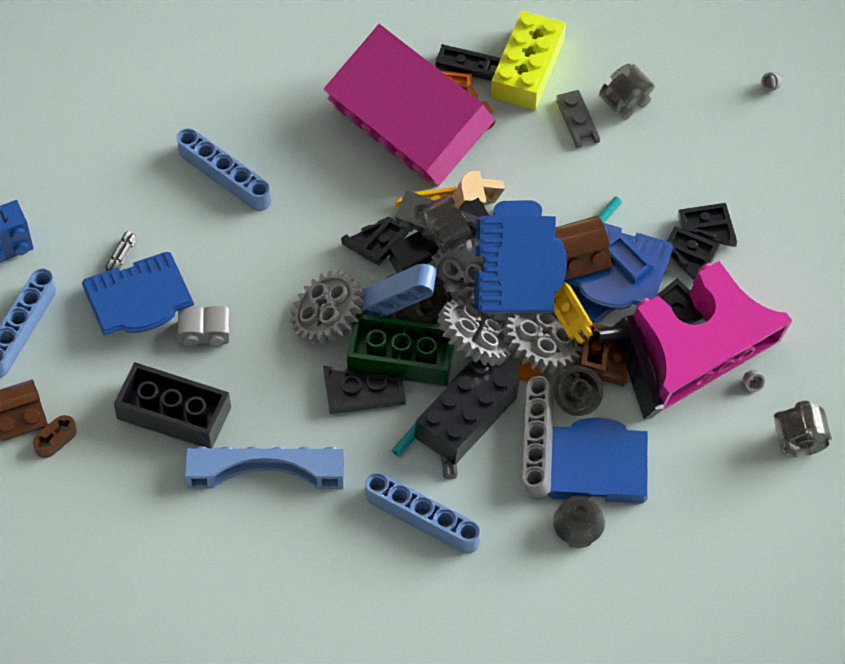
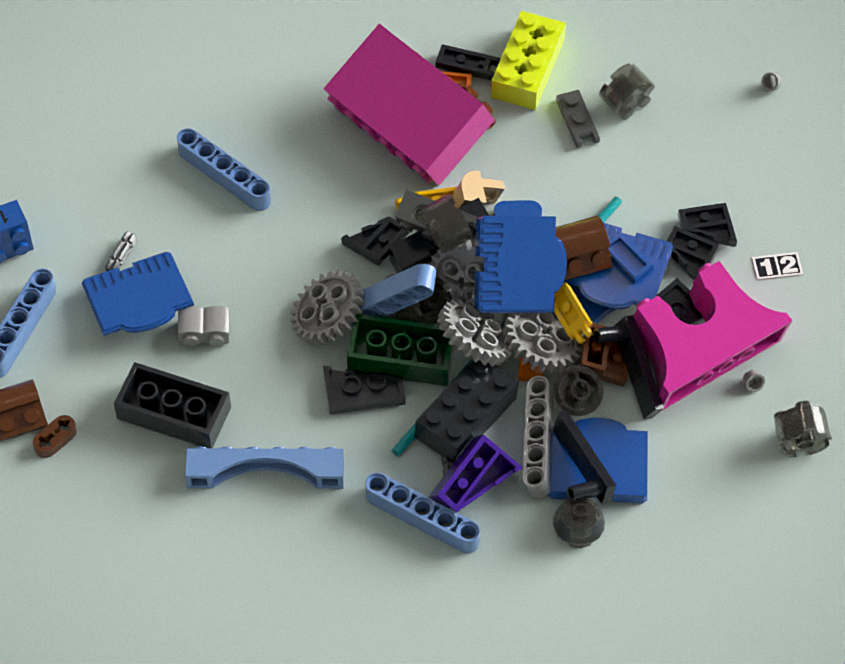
(473, 474): none -> dark purple wedge
(597, 478): none -> black piece
(777, 265): none -> sticker

